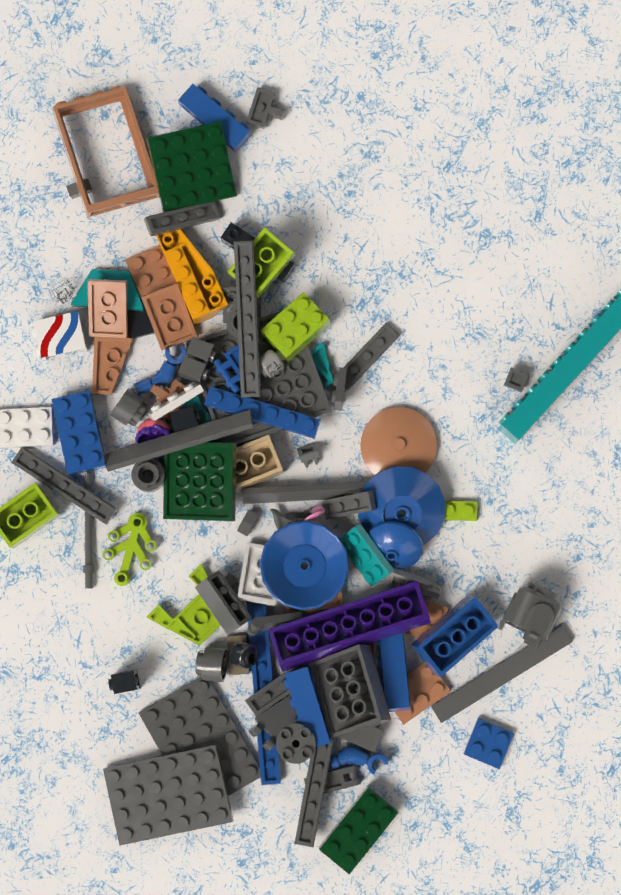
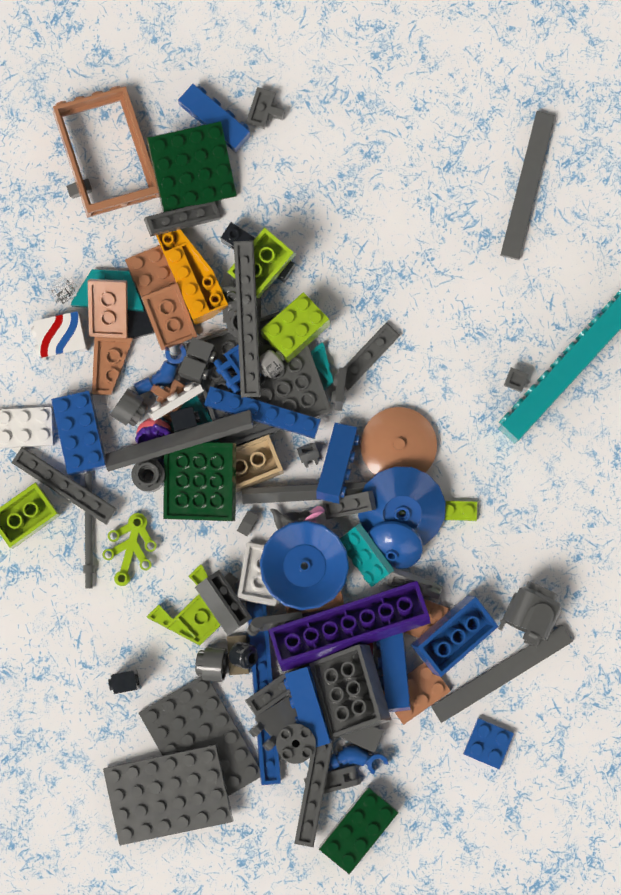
(337, 462): none -> blue brick
(527, 185): none -> dark grey tile

